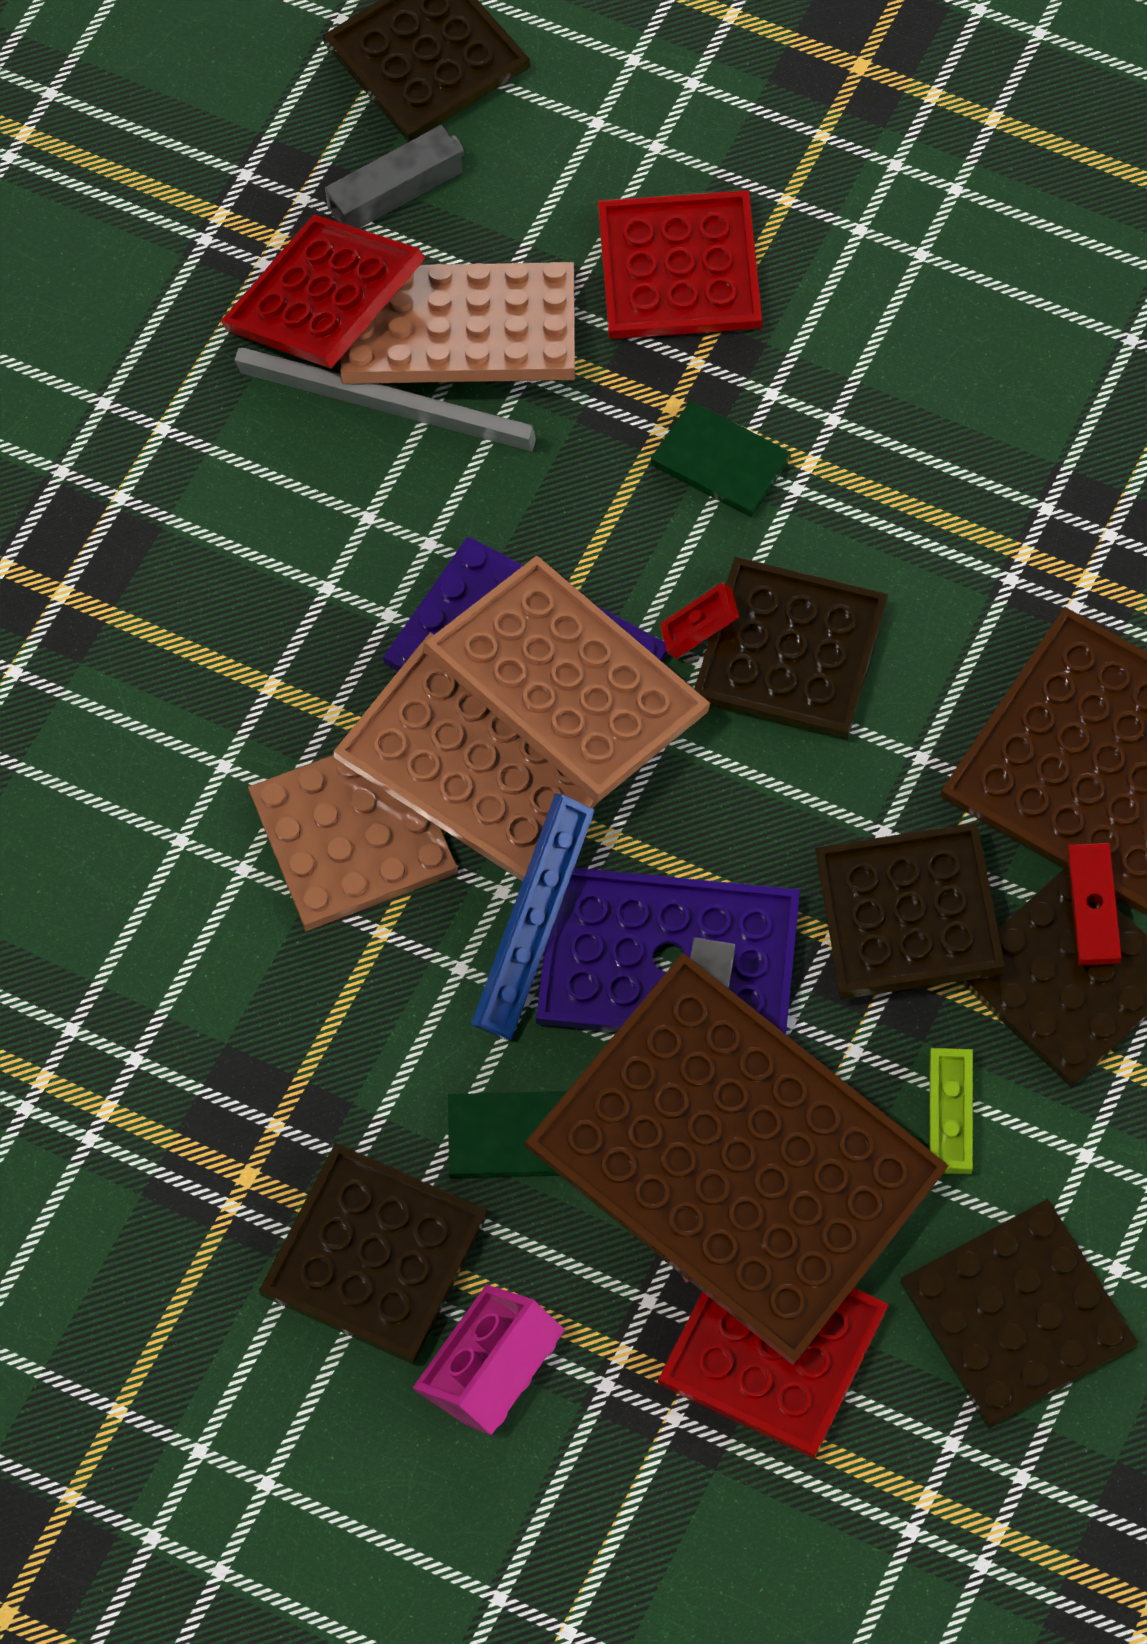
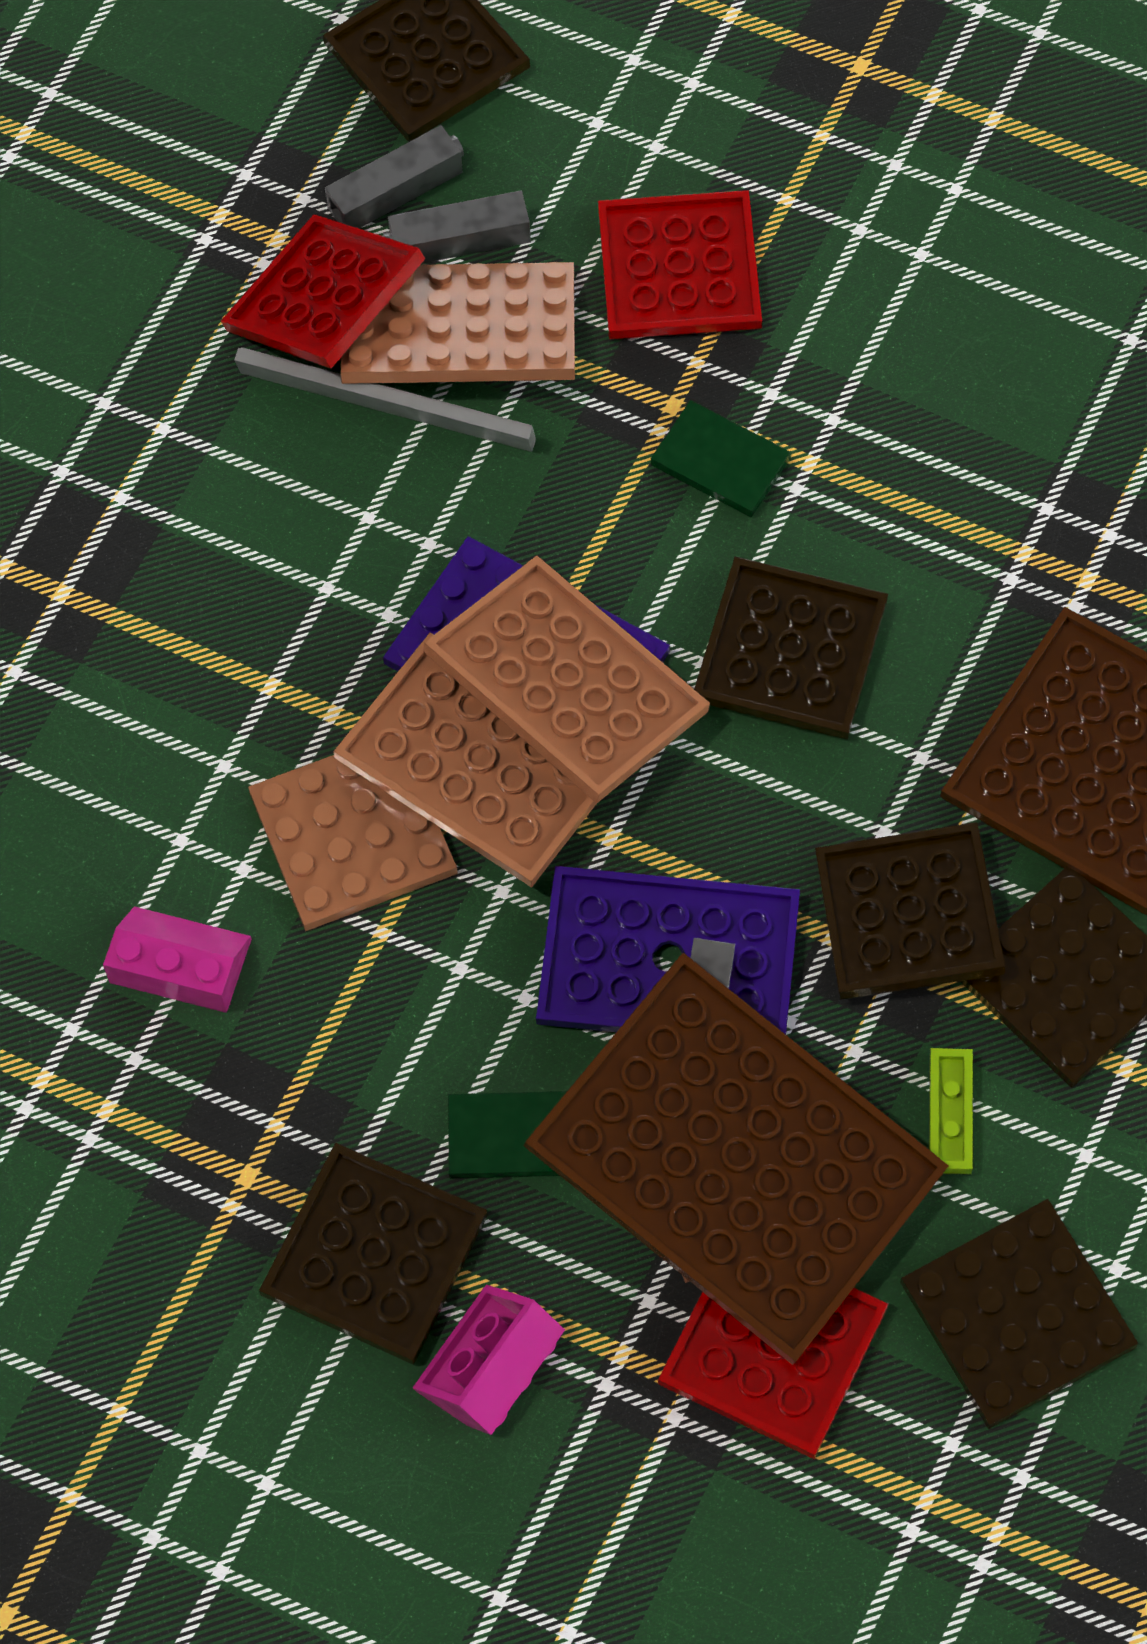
(176, 958): none -> dark pink slope
(464, 226): none -> flat silver brick
(532, 917): blue tile -> none
(699, 620): red plate -> none
(1093, 883): red tile -> none

